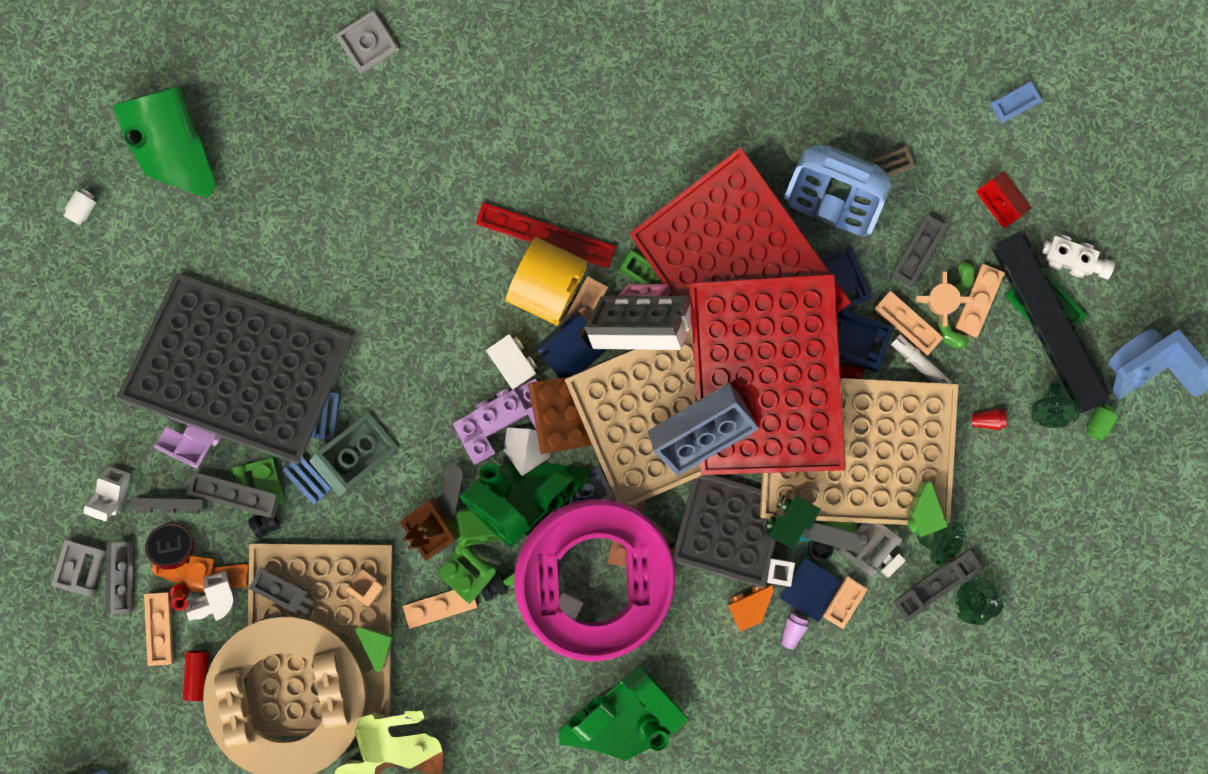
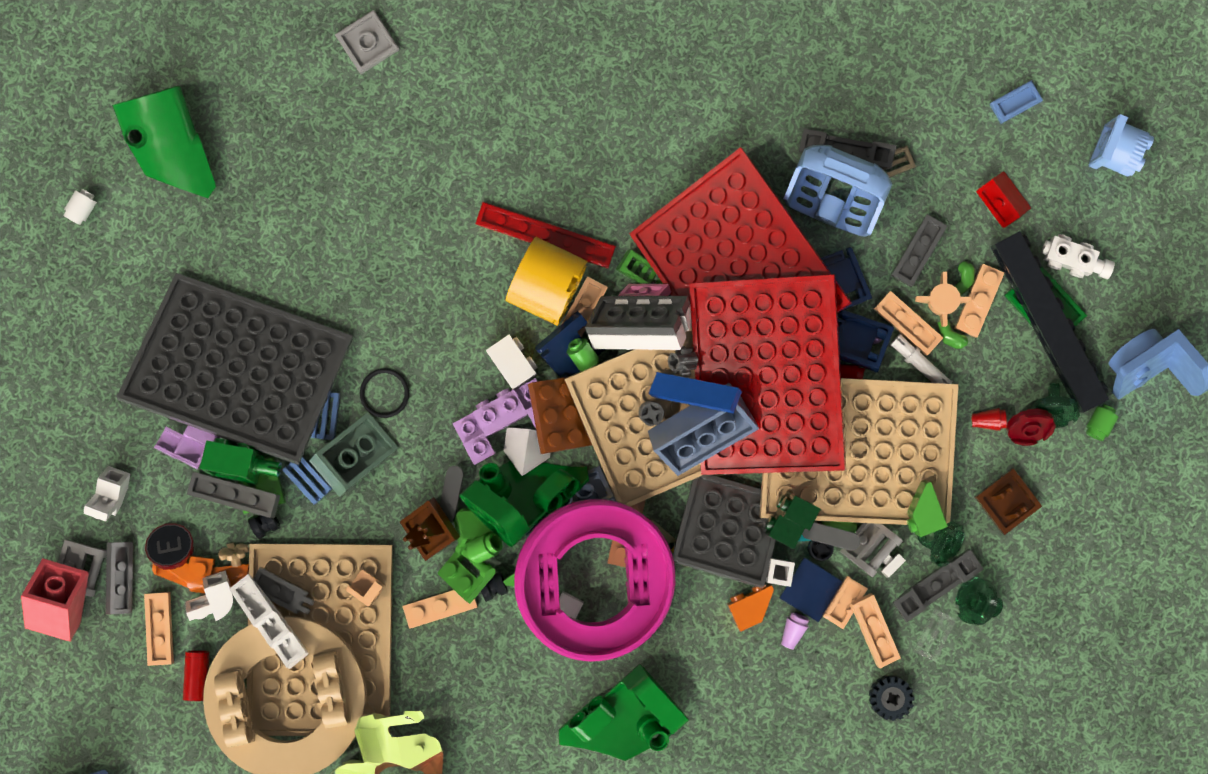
(55, 599): none -> coral slope
(169, 505): dark grey plate -> none
(179, 596): red pin -> none
(233, 553): none -> tan plant
(236, 462): none -> green brick
(268, 621): none -> white slope
(376, 644): bright green slope -> none
(406, 393): none -> black tyre
(484, 547): none -> bright green brick
(582, 354): none -> bright green brick
(653, 416): none -> dark grey wheel
(683, 361): none -> dark grey gear
(695, 392): none -> blue tile
(875, 152): none -> dark grey slope
(875, 630): none -> light nougat plate
(886, 690): none -> black wheel
(1008, 501): none -> reddish brown plate
(1030, 427): none -> dark red tile
(1121, 147): none -> light blue piece

